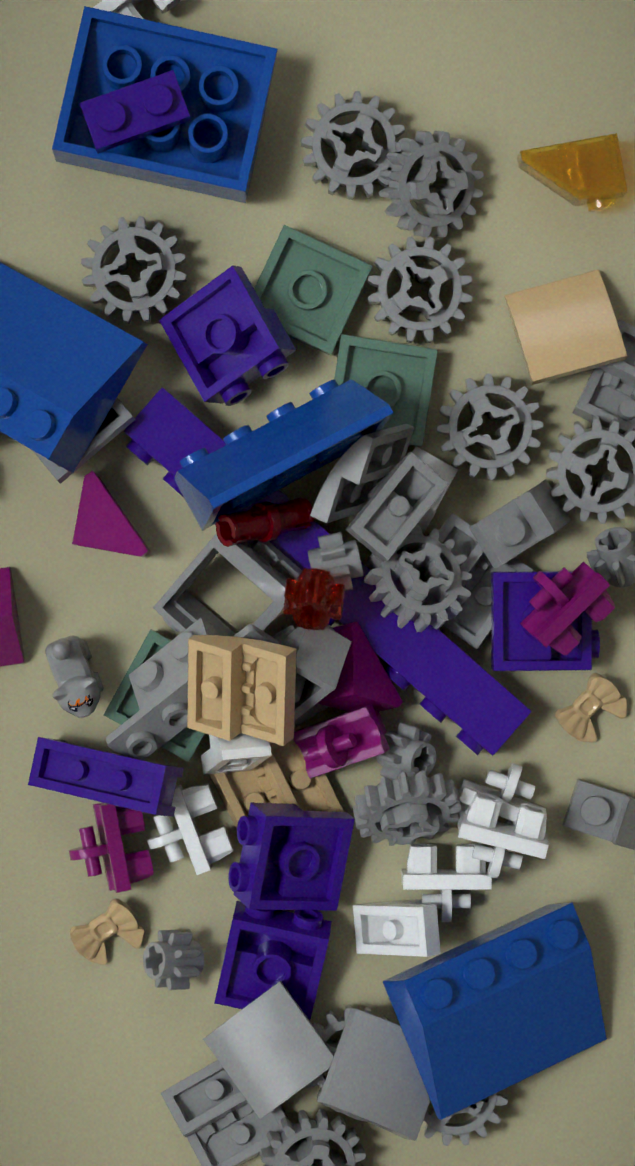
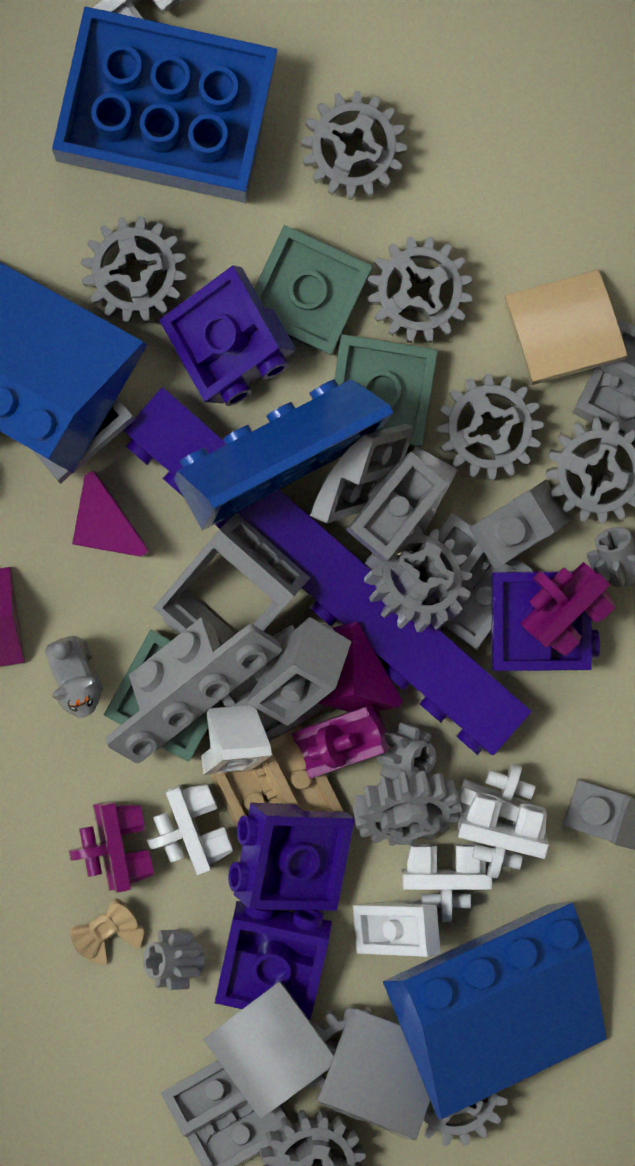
(104, 777): dark purple container -> none
(135, 111): dark purple plate -> none
(241, 688): tan slope -> none
(264, 521): dark red pin -> none
(313, 599): clear red gear -> none
(337, 557): light grey gear -> none
(422, 165): light grey gear -> none
(579, 170): clear yellow slope -> none
(598, 694): tan piece -> none

